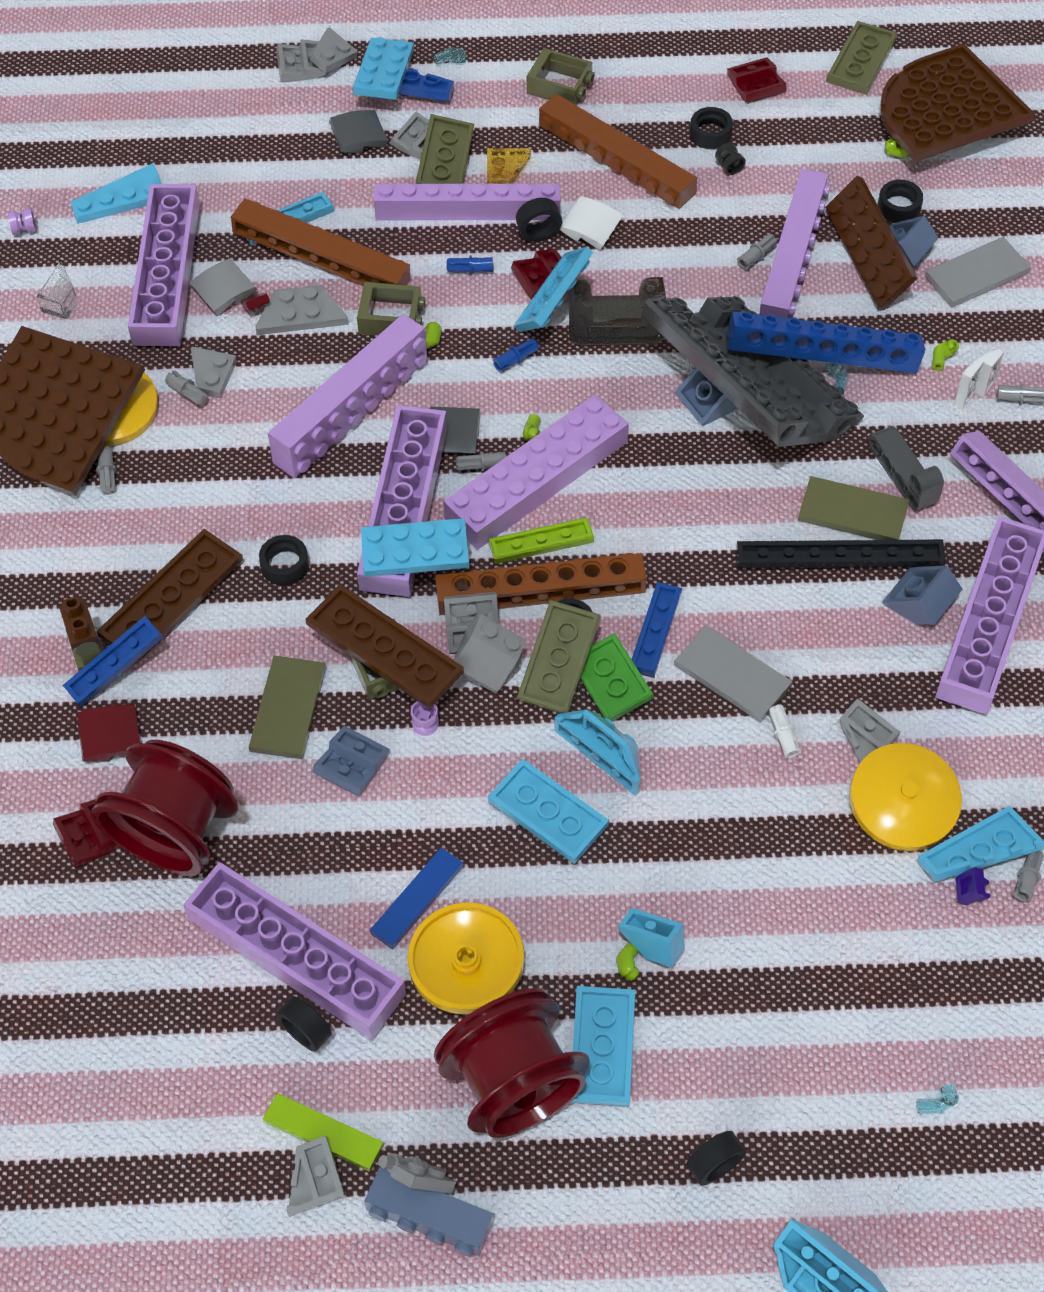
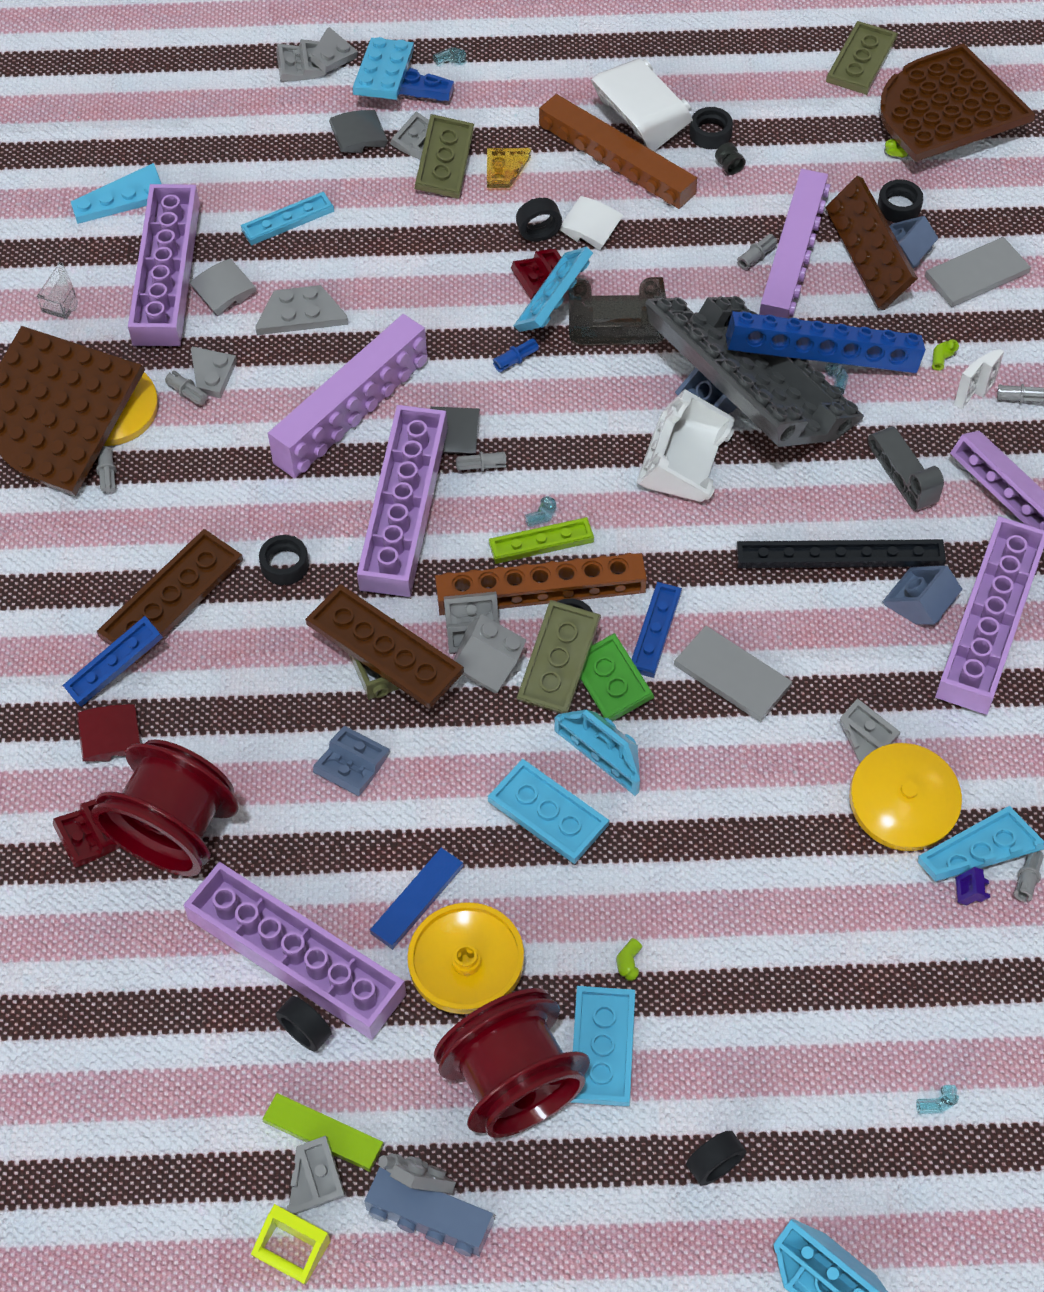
(16, 222): lavender wheel -> none
(80, 631): reddish brown hips -> none
(255, 301): dark red tile -> none
(287, 707): olive tile -> none
(298, 1228): none -> neon yellow tile
(317, 245): dark orange brick -> none
(376, 324): olive window -> none
(414, 547): medium azure plate -> none
(429, 716): lavender wheel -> none
(433, 334): lime arm -> none
(458, 201): lavender brick -> none
(470, 264): blue axle -> none
(531, 427): lime arm -> none
(537, 470): lavender brick -> none
(544, 512): none -> clear light blue arm
(562, 64): olive window -> none
(643, 101): none -> white windscreen
(654, 936): medium azure slope -> none
(685, 448): none -> white windscreen
(756, 79): dark red slope -> none
(784, 732): white axle -> none
(853, 509): olive tile -> none

